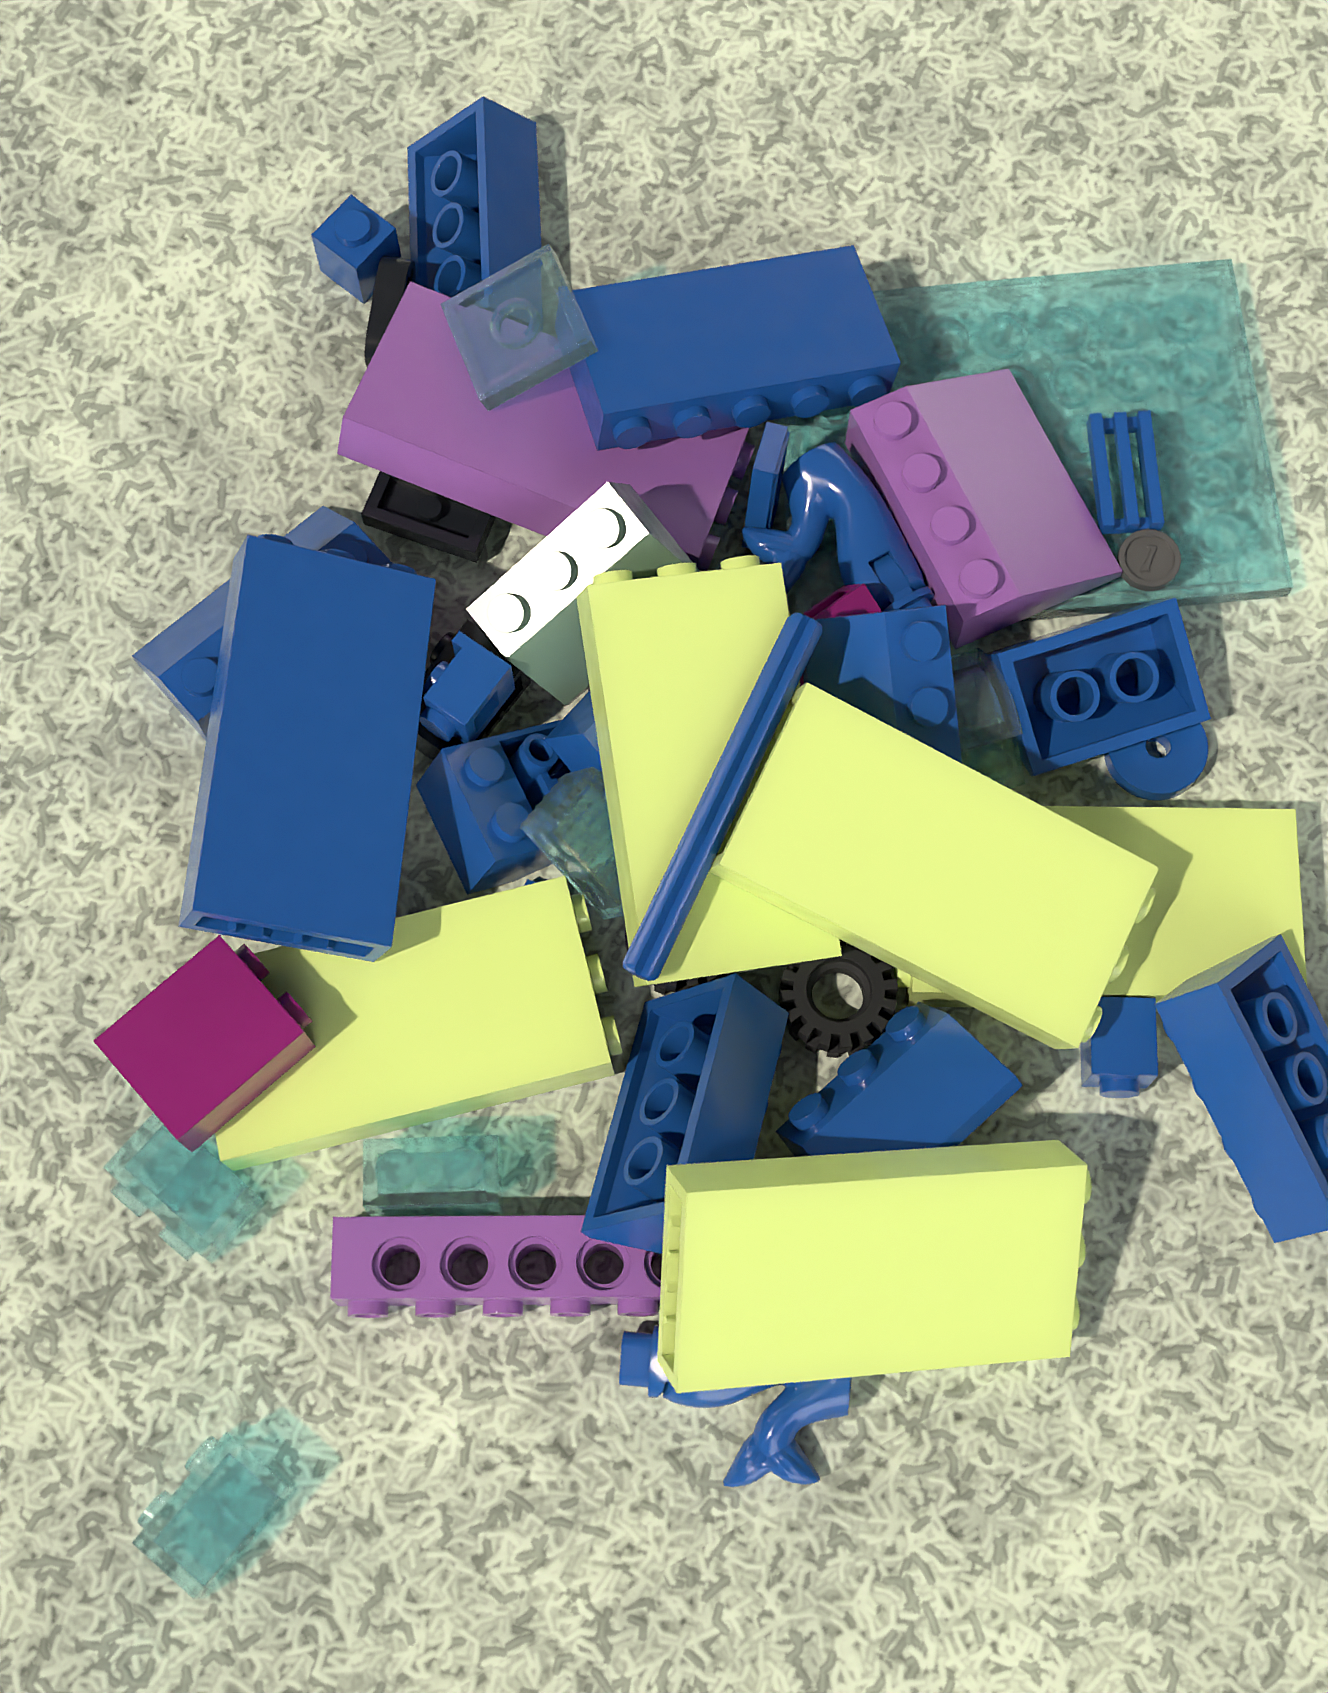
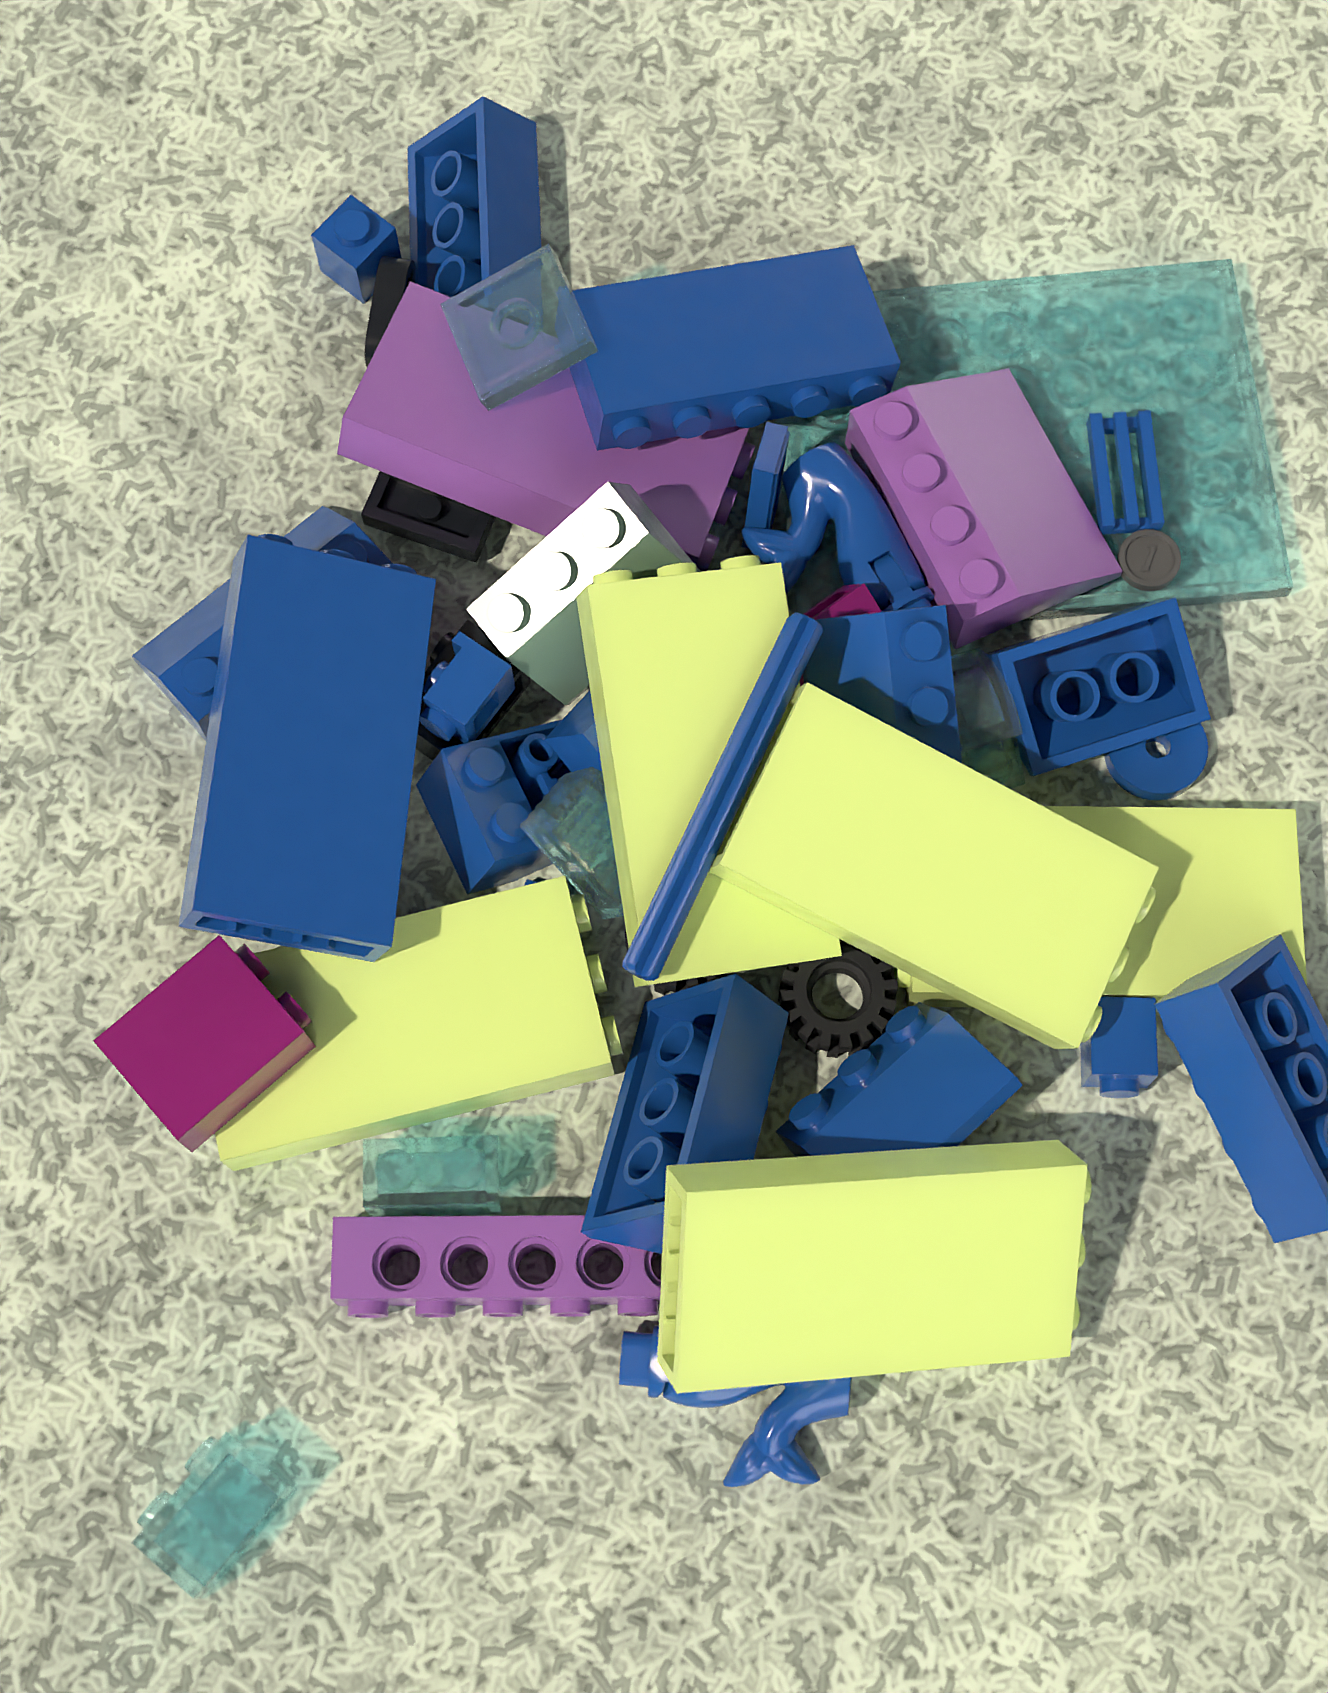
(185, 1189): clear light blue brick -> none

